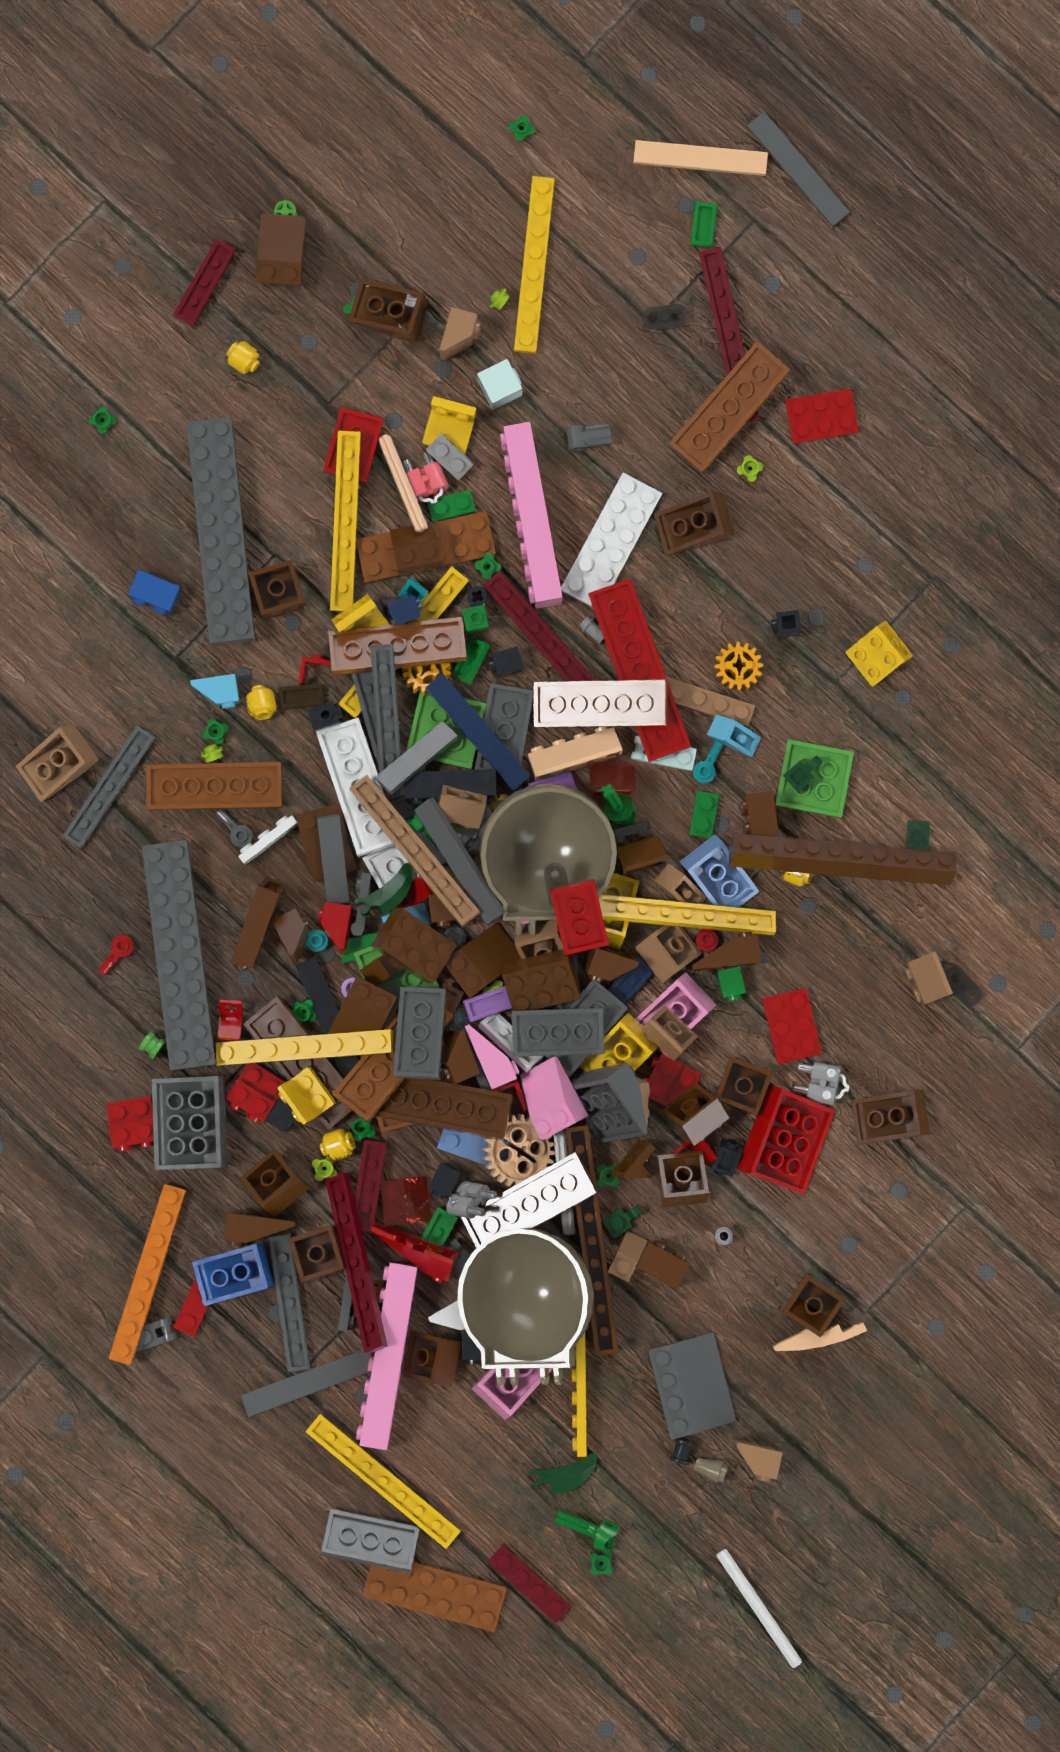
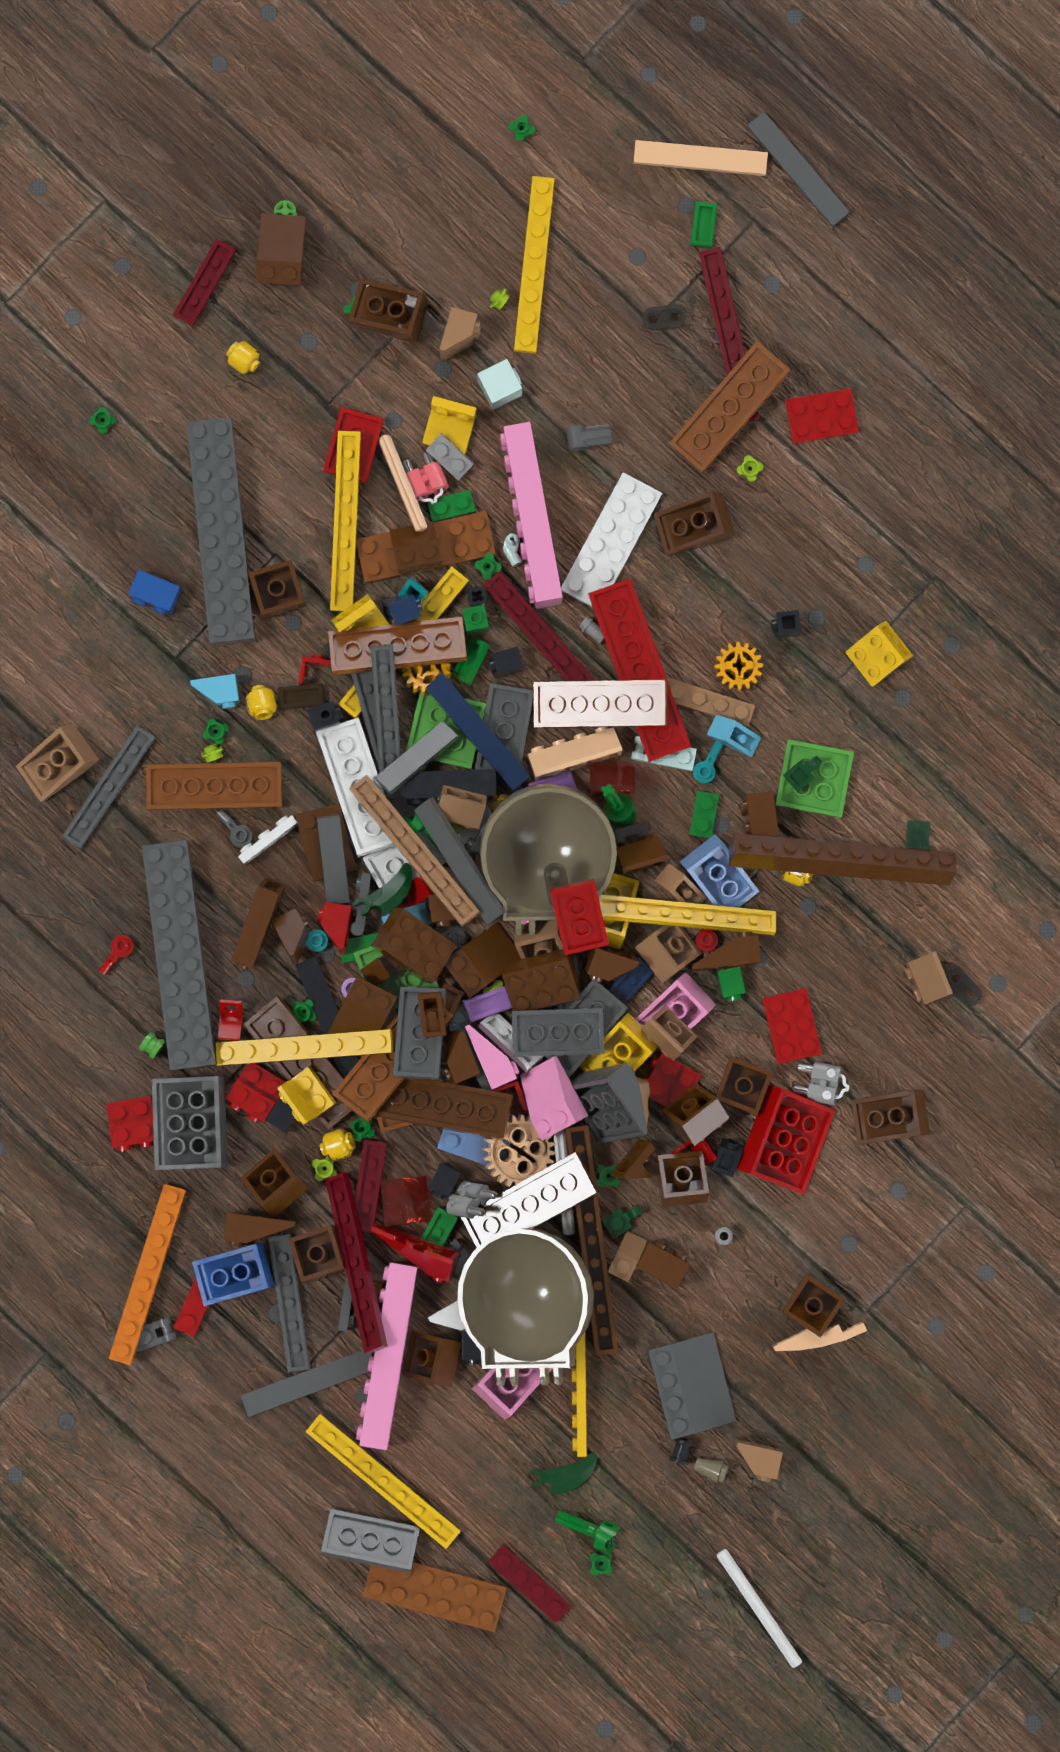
(432, 1014): none -> reddish brown slope
(510, 549): none -> light aqua arm

